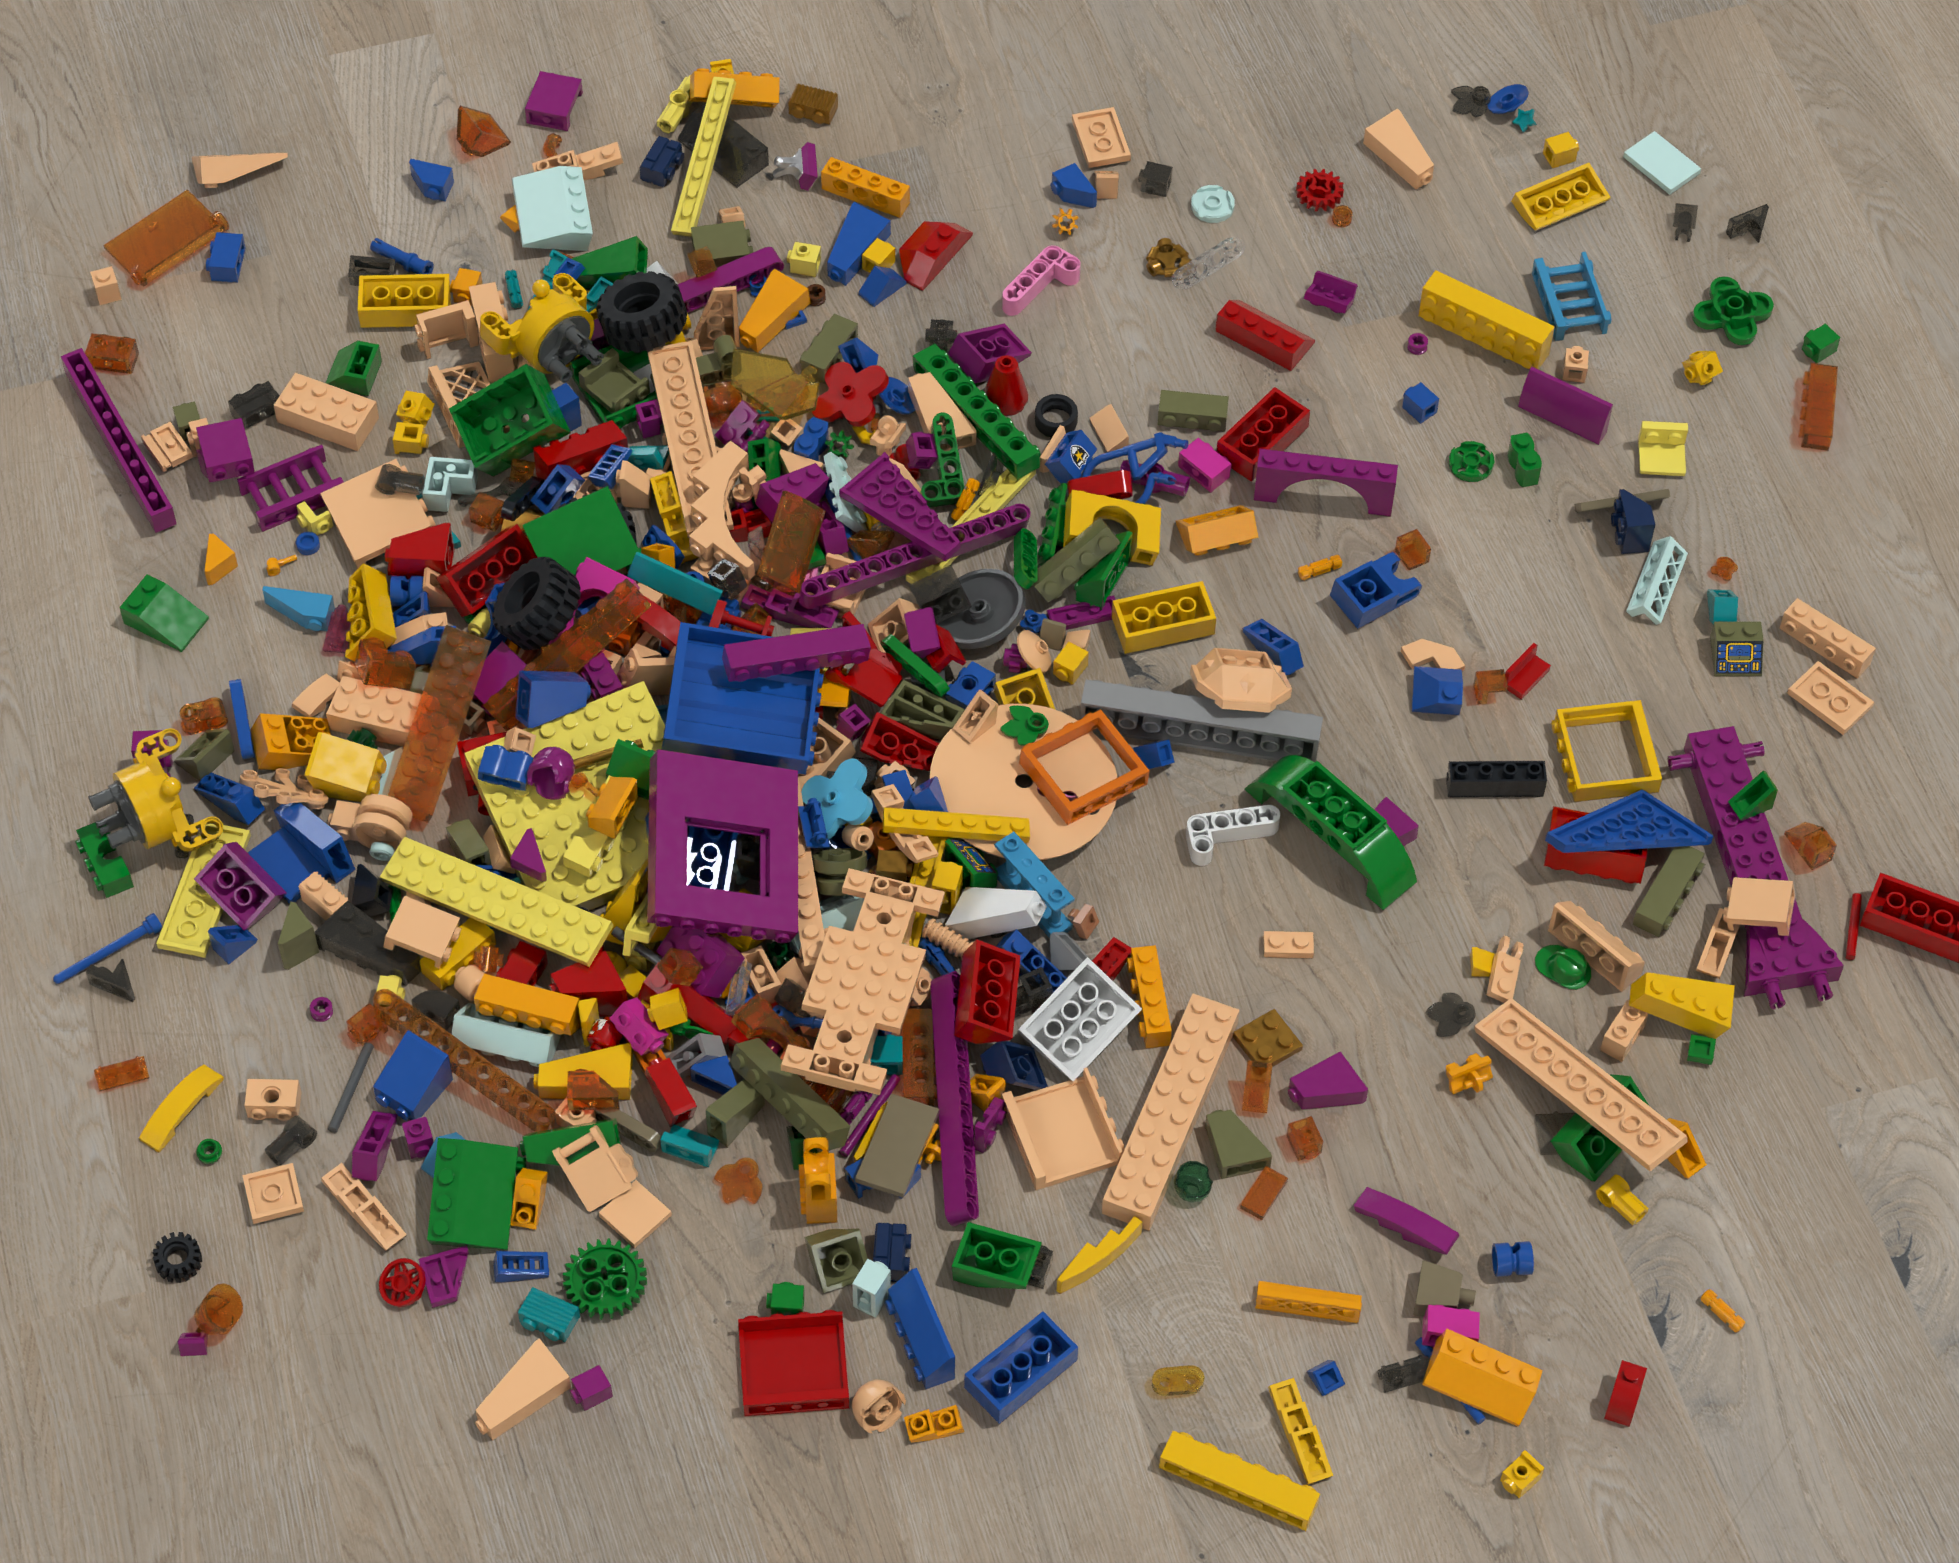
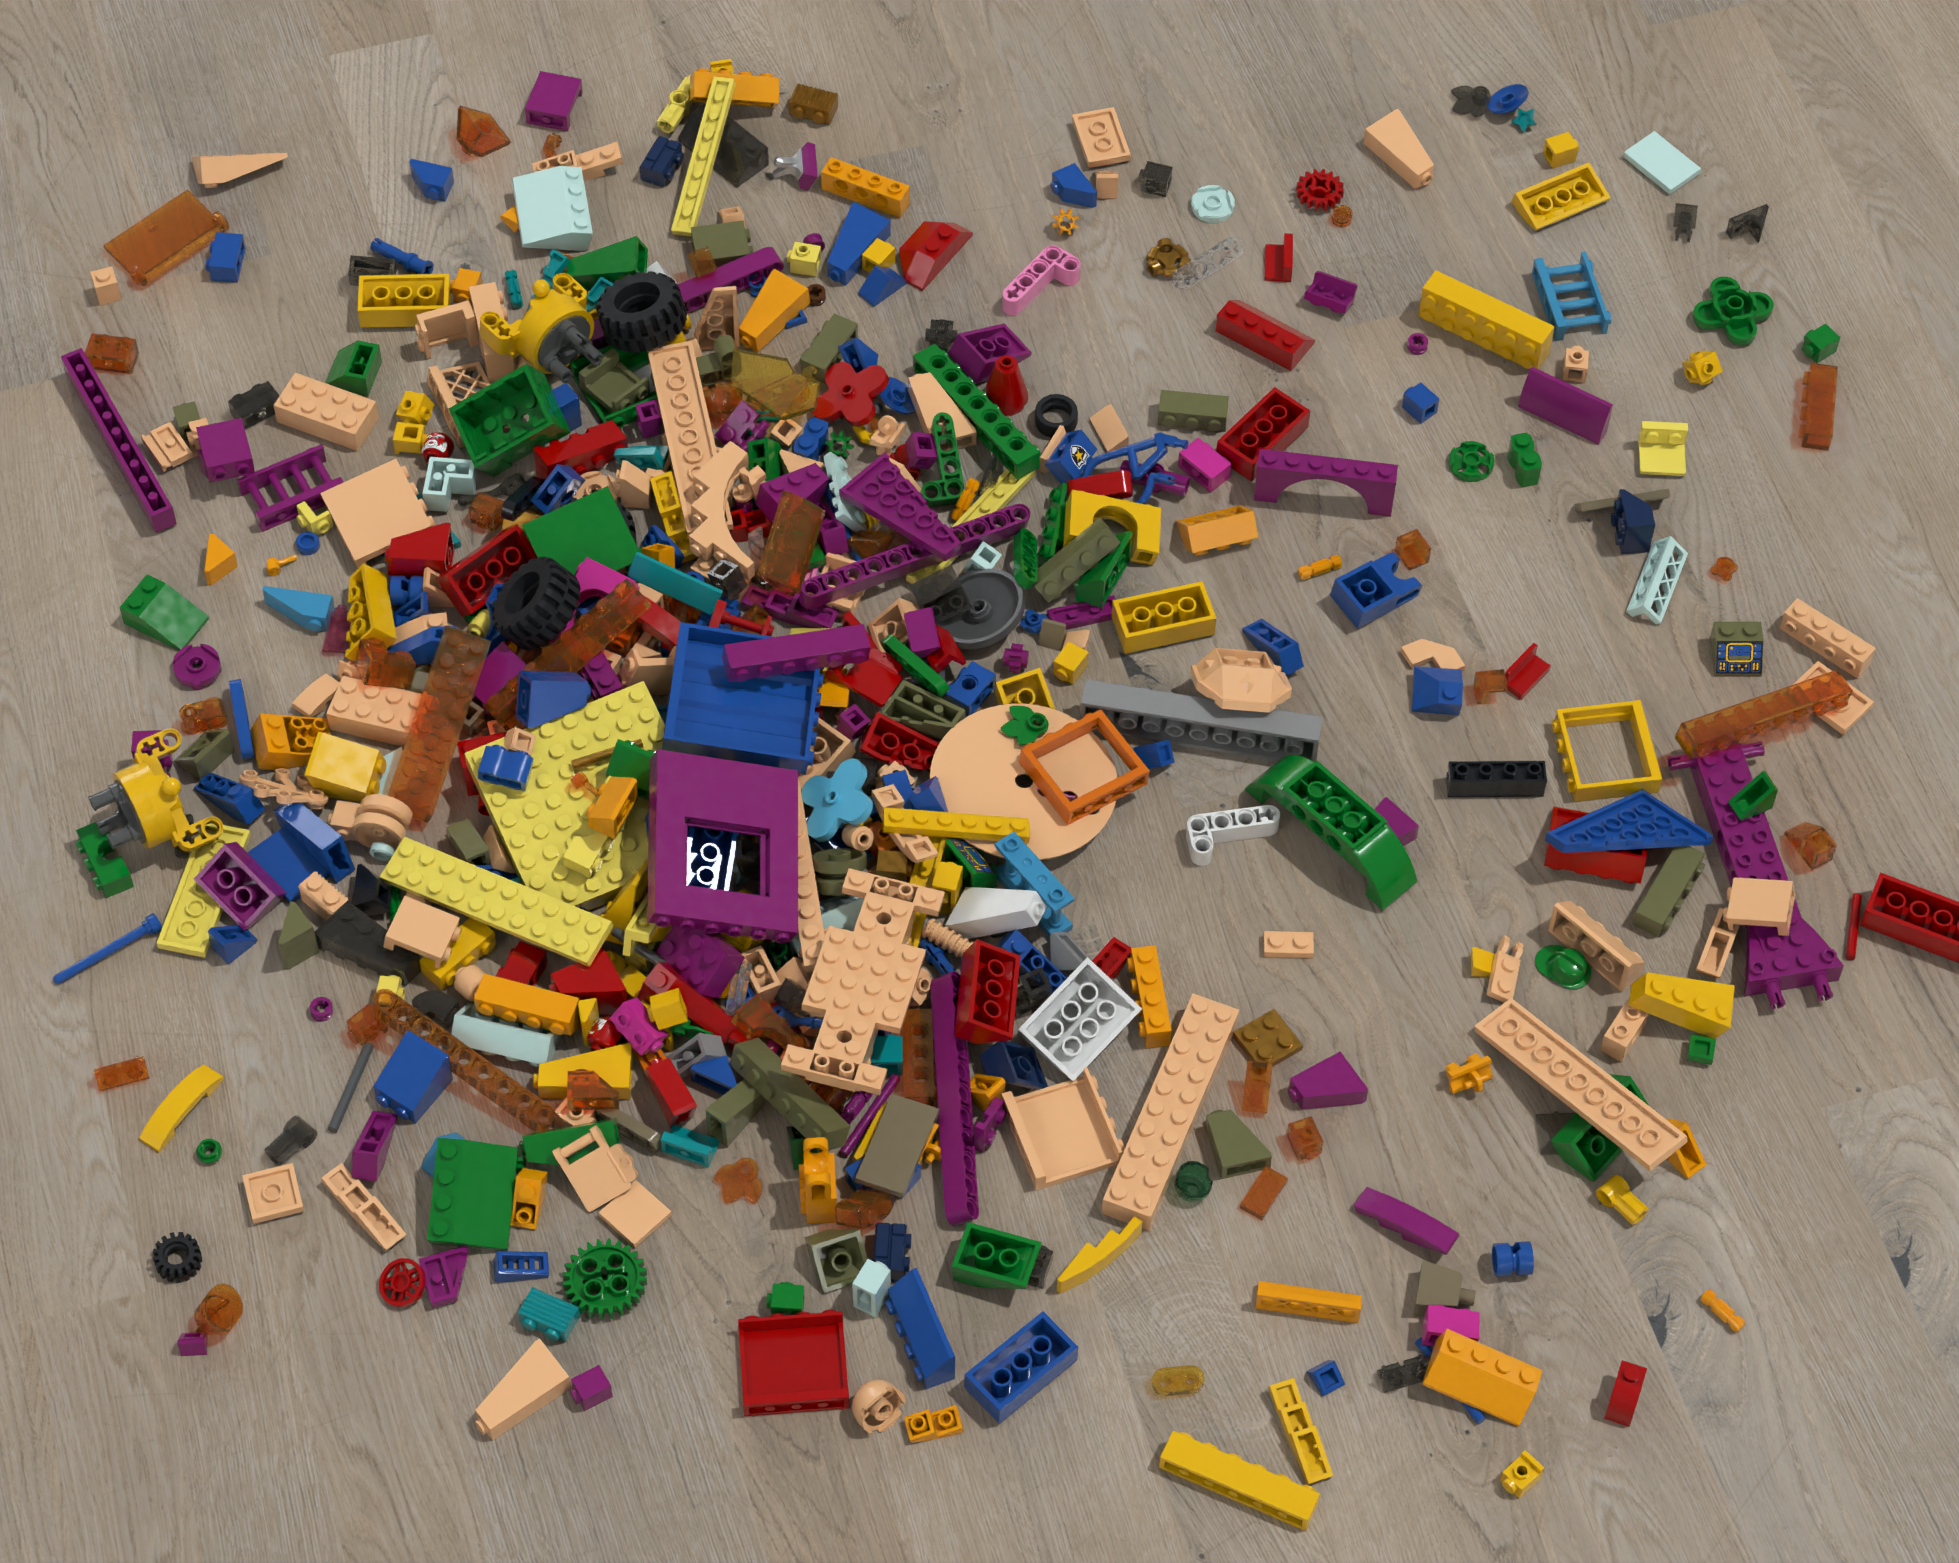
(114, 983): clear smoke slope -> none
(201, 676): none -> magenta plate
(261, 1091): light nougat brick -> none
(363, 737): dark green gear -> none
(393, 479): clear smoke piece -> none
(418, 1137): magenta bracket -> none
(437, 445): none -> red head
(488, 959): clear orange gear -> none
(521, 470): clear orange plate -> none
(528, 858): magenta slope -> none
(551, 772): magenta hair -> none
(571, 267): blue tile -> none
(597, 474): blue slope -> none
(679, 966): clear orange brick -> none
(813, 825): blue hinge -> none
(814, 239): none -> magenta bush
(863, 1209): none -> clear orange brick
(977, 717): light nougat slope -> none
(983, 558): none -> light aqua brick
(1034, 650): light nougat dish -> none
(1084, 920): nougat tile -> none
(1279, 260): none -> red panel
(1448, 1014): clear smoke plate -> none
(1722, 605): teal slope -> none
(1763, 714): none -> clear orange brick

